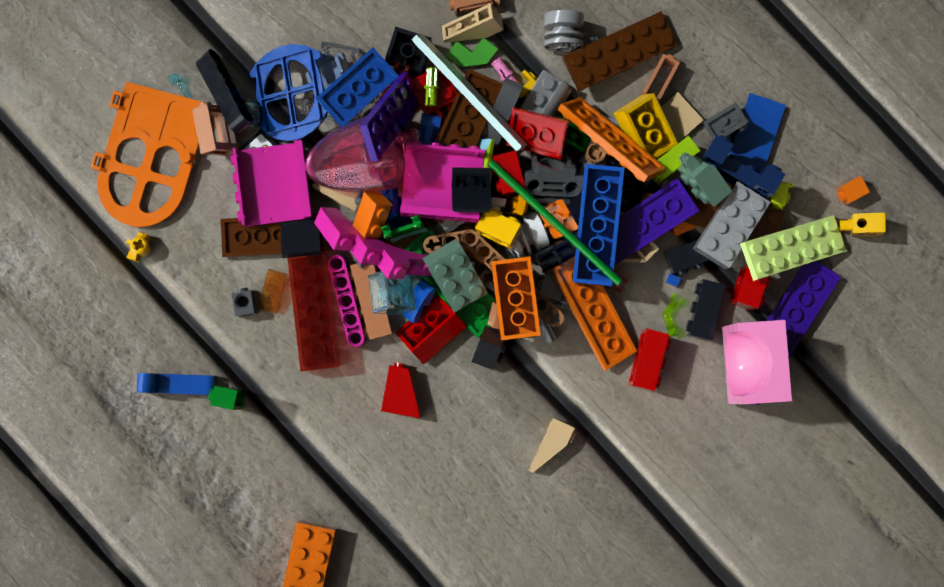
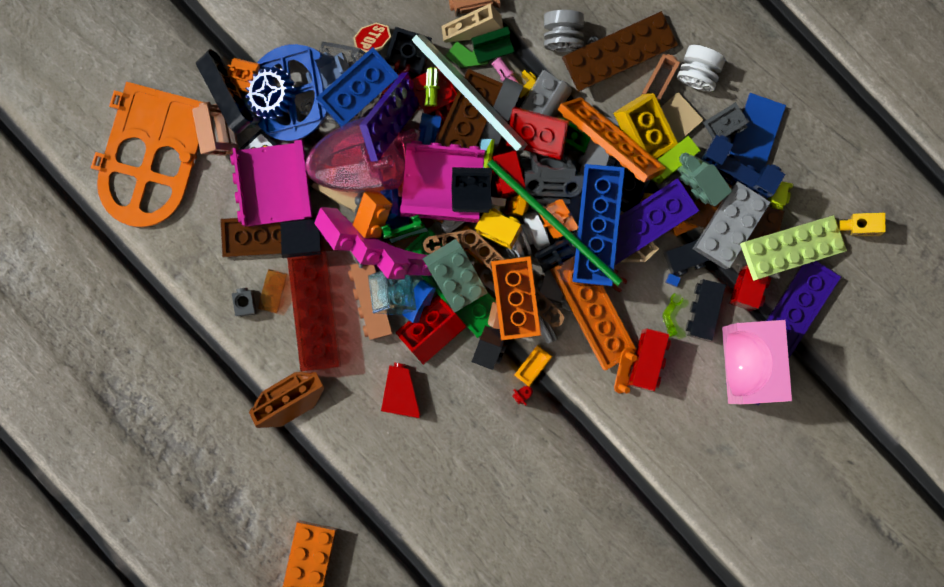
(139, 247): yellow piece -> none
(175, 79): clear light blue hand -> none
(175, 383): blue beam -> none
(227, 397): green brick -> none
(241, 72): none -> orange piece
(265, 85): none -> blue gear
(287, 400): none -> dark orange wedge
(340, 293): dark pink beam -> none
(372, 35): none -> piece
(492, 45): none -> dark green panel
(522, 394): none -> red hinge
(533, 365): none -> light orange tile
(554, 440): tan slope -> none
(597, 151): medium nougat wheel -> none
(622, 378): none -> orange piece
(701, 68): none -> white wheel
(852, 190): orange brick -> none

